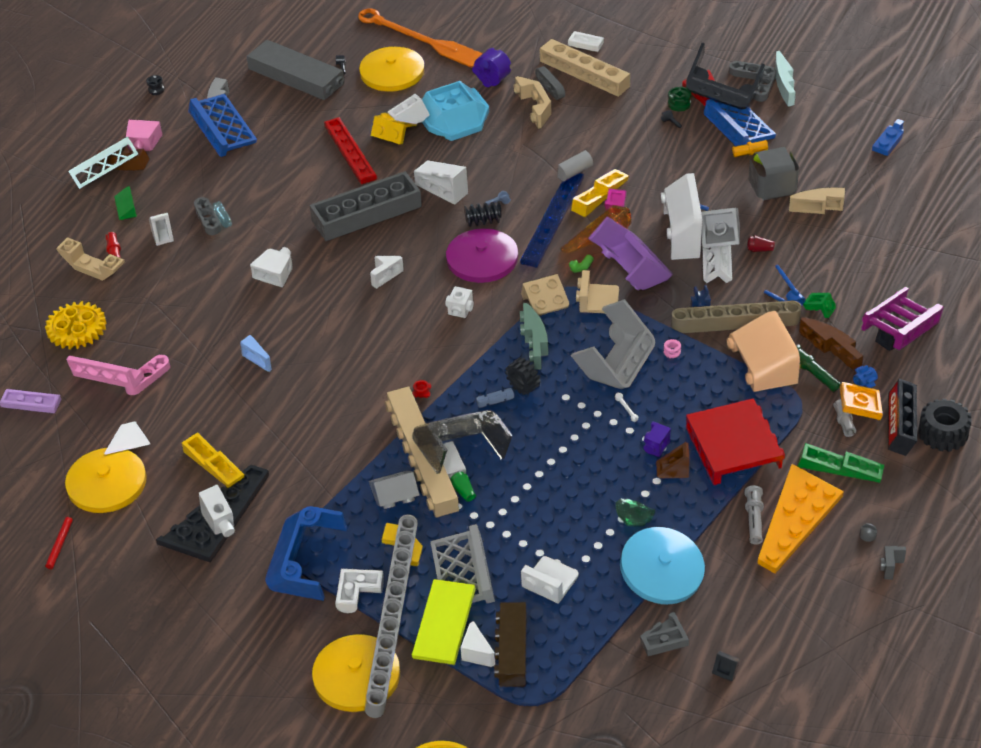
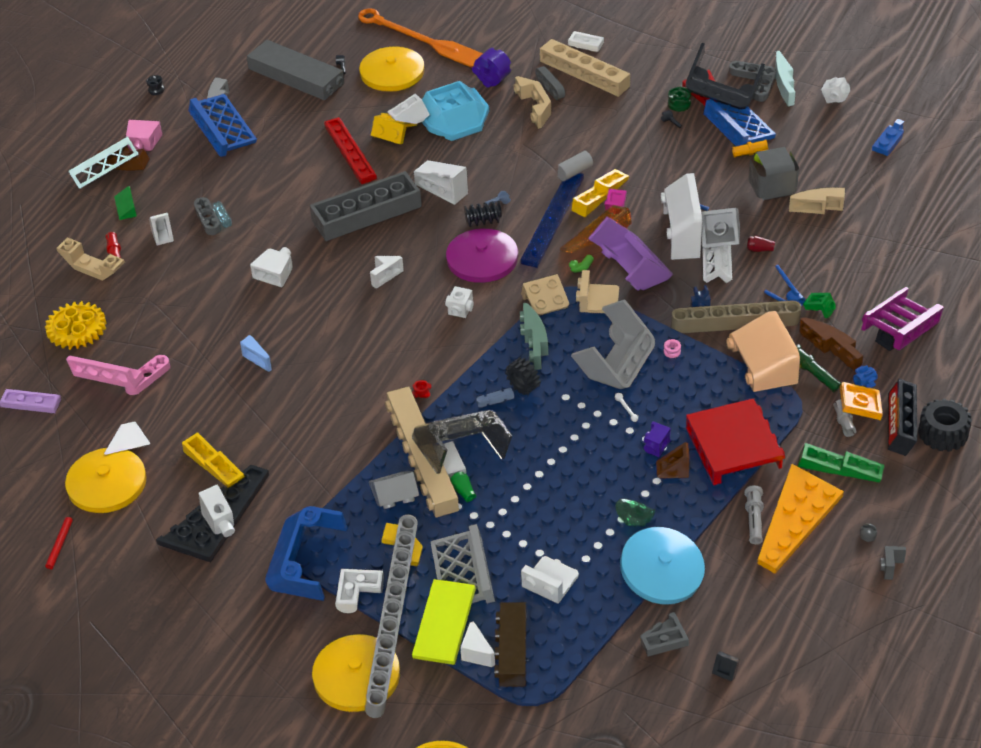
(835, 90): none -> white brick

